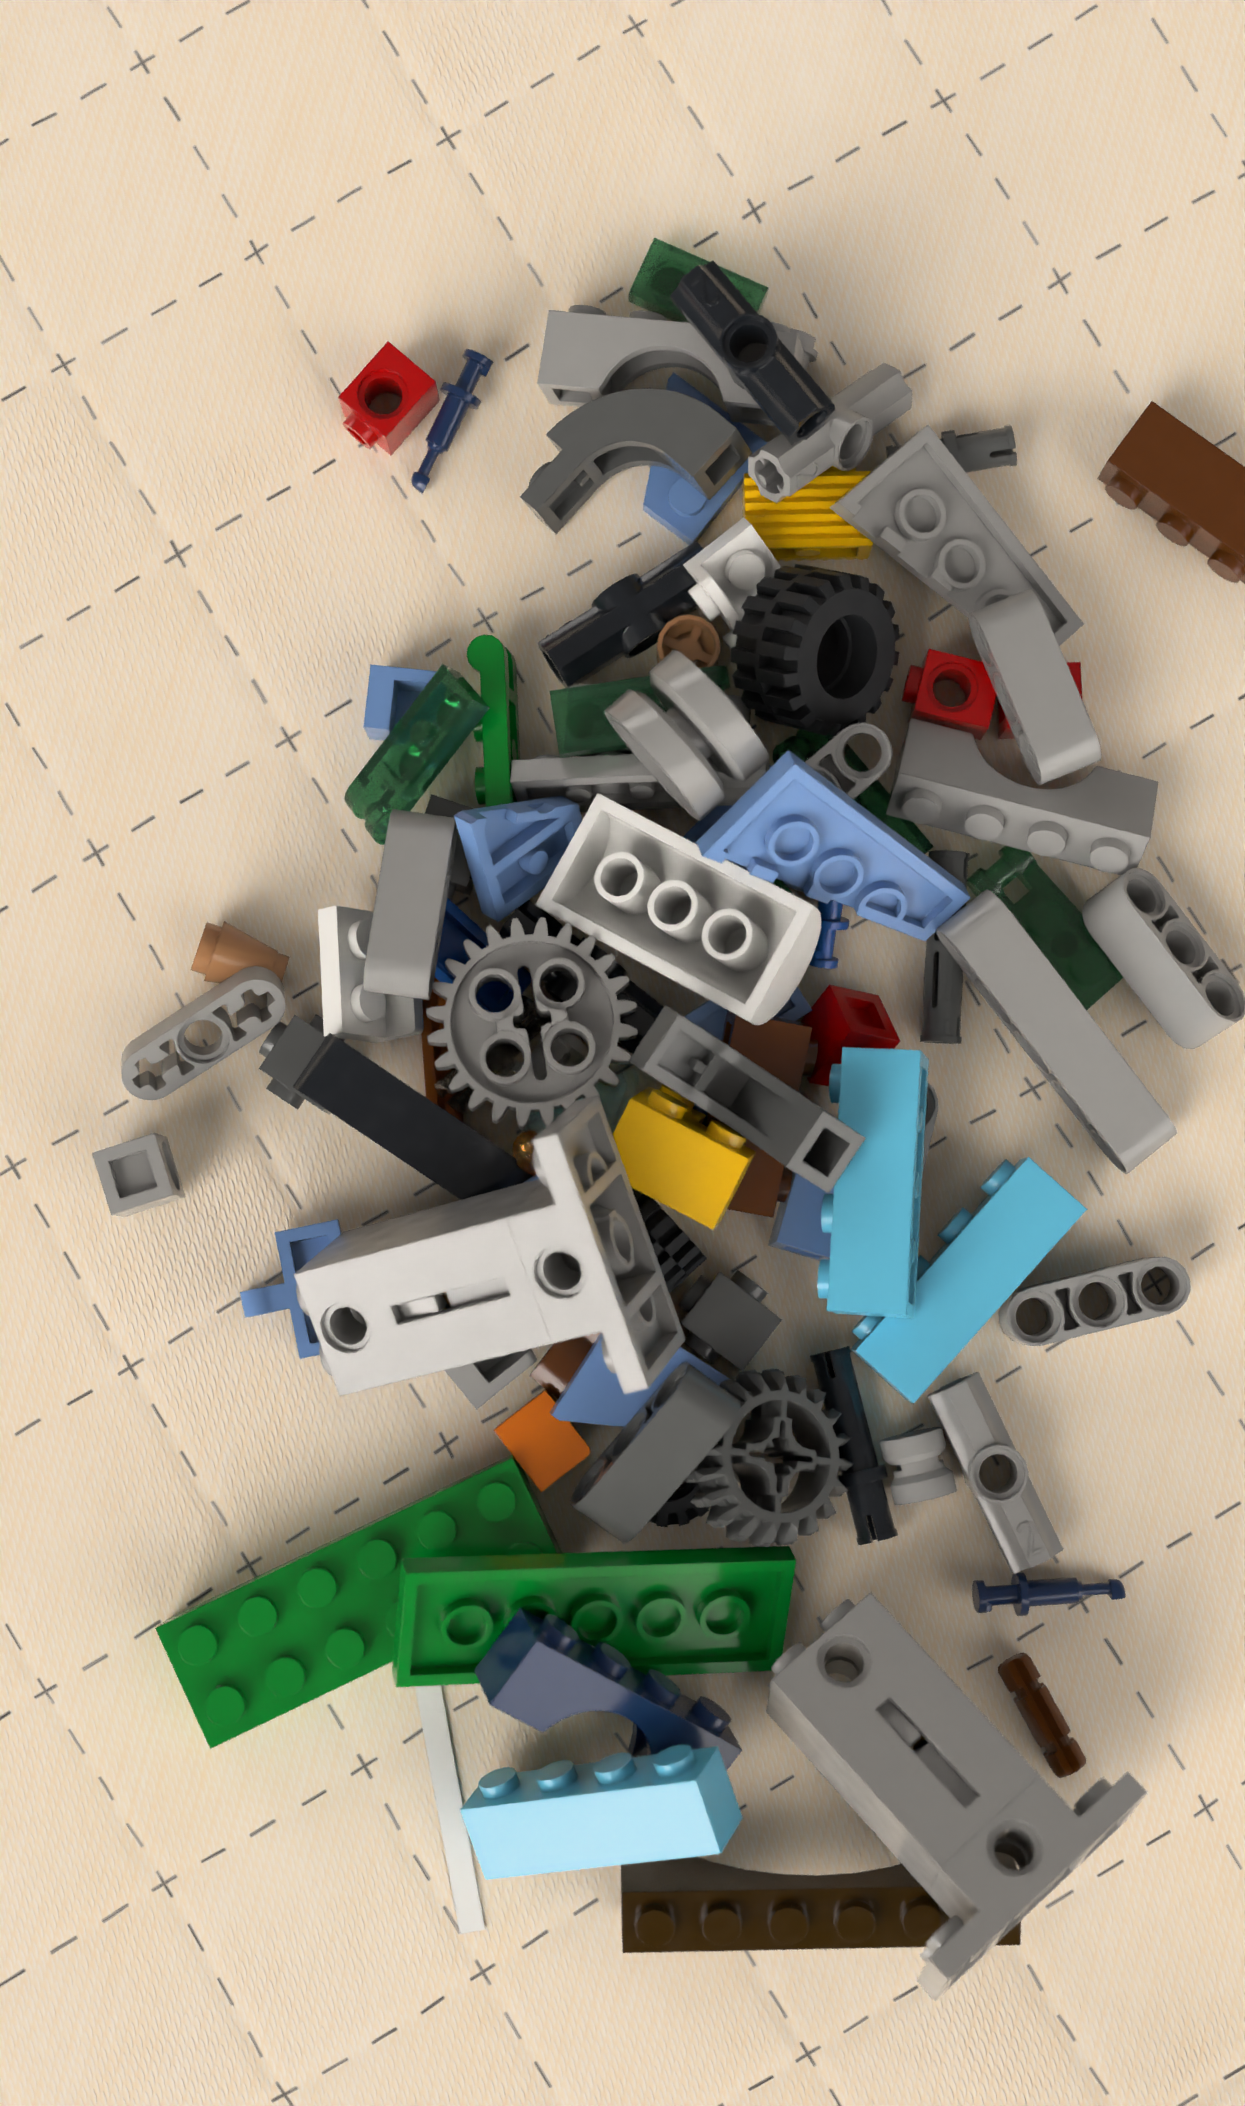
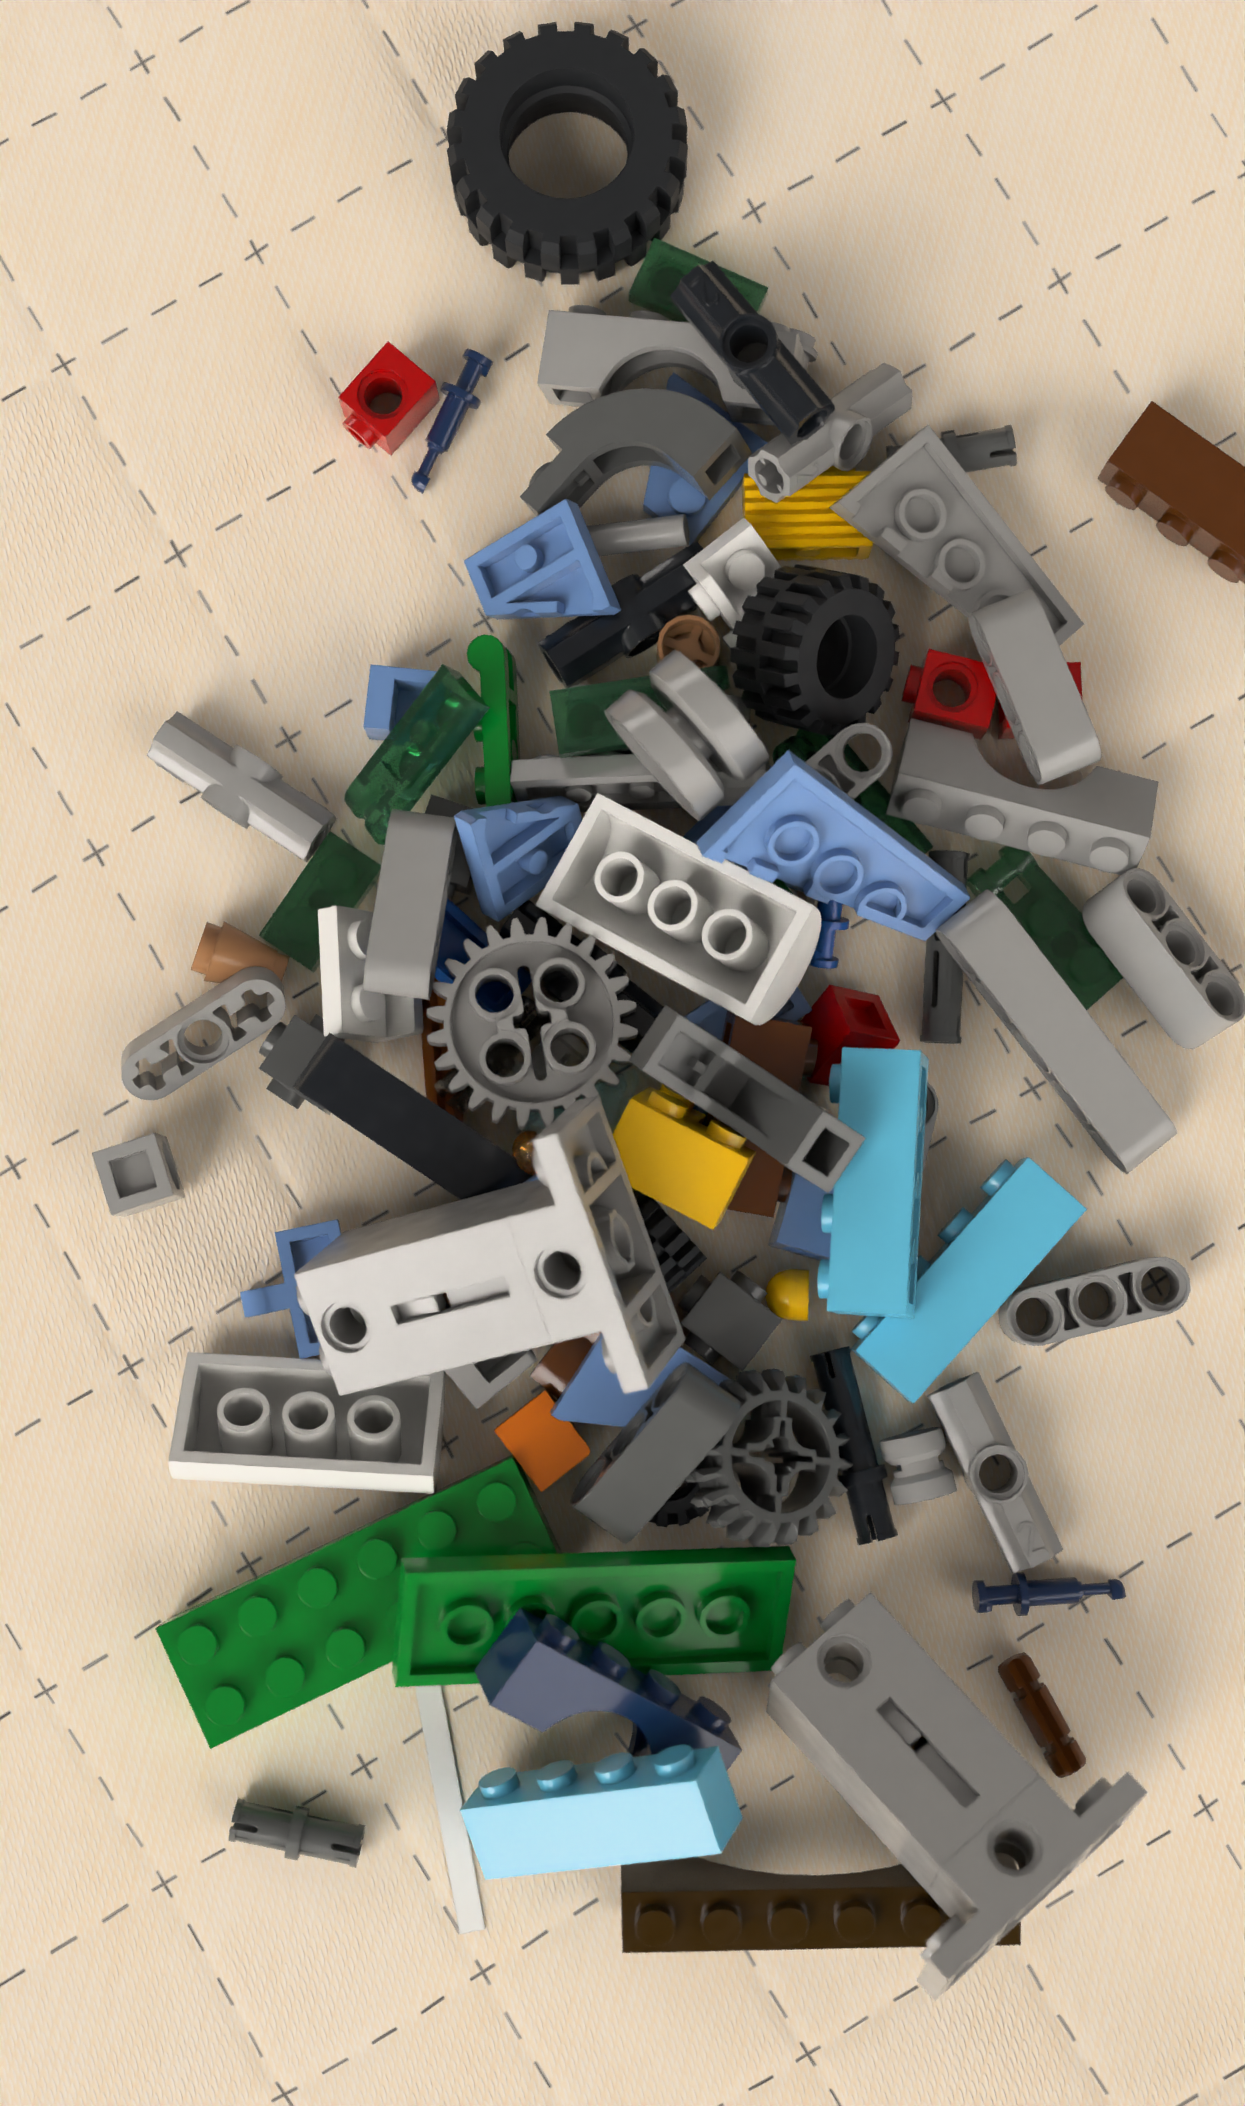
(241, 786): none -> light grey piece
(290, 1426): none -> white brick
(296, 1833): none -> dark grey pin
(332, 877): none -> clear green plate
(543, 570): none -> medium blue wing
(551, 77): none -> black tyre
(640, 535): none -> light grey piece
(789, 1294): none -> yellow hinge

